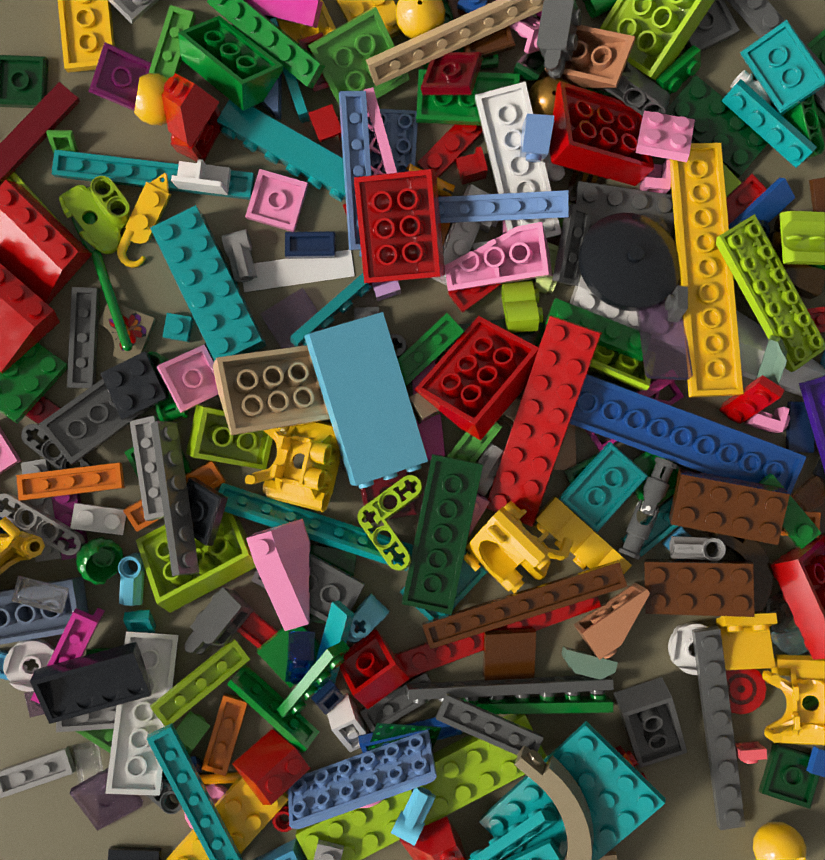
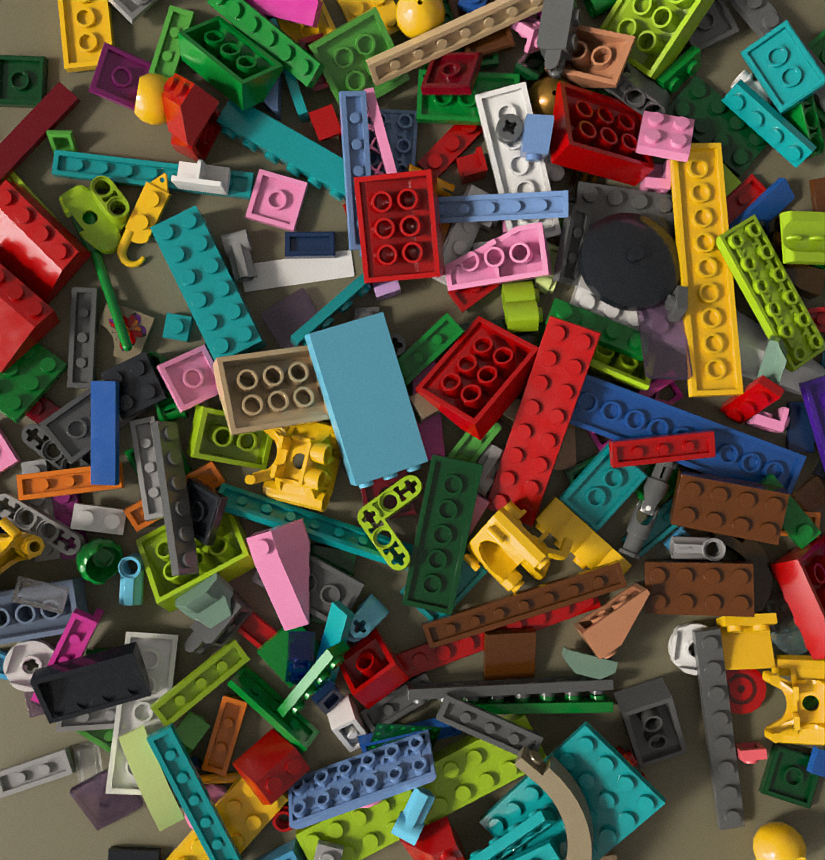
(104, 432): none -> blue tile
(139, 621): teal plate -> none
(150, 778): none -> yellowish green slope
(207, 601): none -> sand green slope
(509, 134): none -> dark grey wheel
(662, 448): none -> red plate

